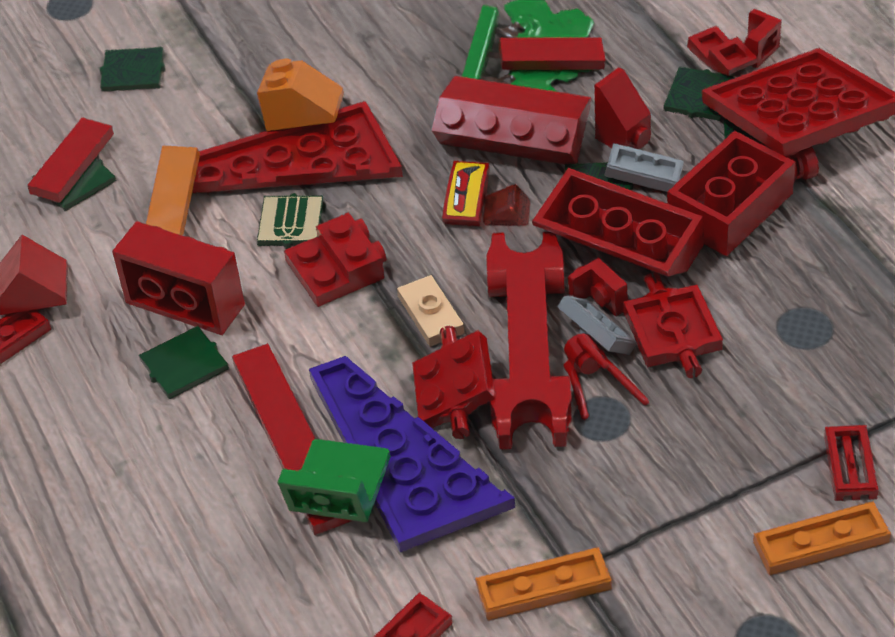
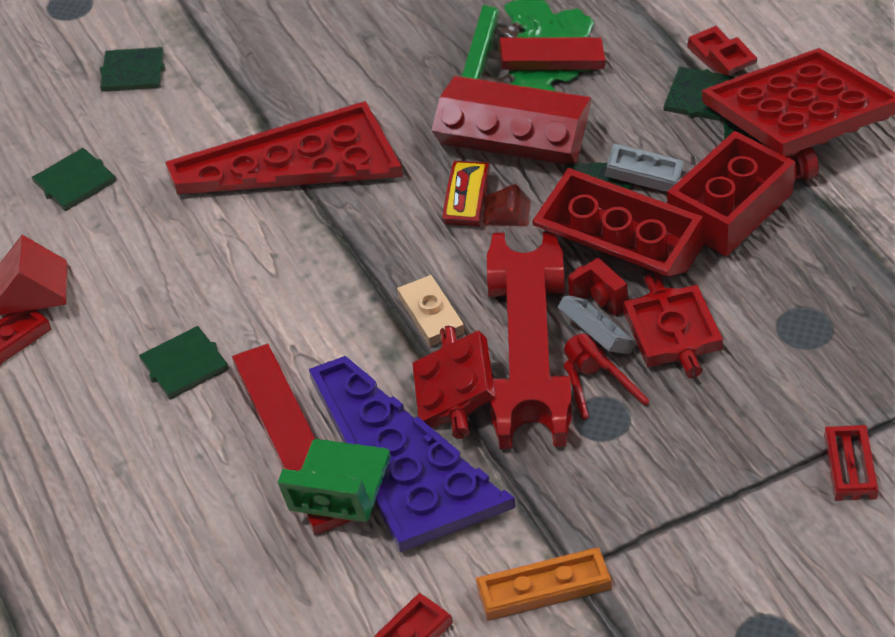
(70, 160): red tile -> none
(173, 188): orange tile -> none
(179, 277): red brick -> none
(289, 220): piece -> none
(297, 96): orange slope -> none
(337, 259): red plate -> none
(620, 112): red slope -> none
(763, 35): red bracket -> none
(821, 538): orange tile -> none

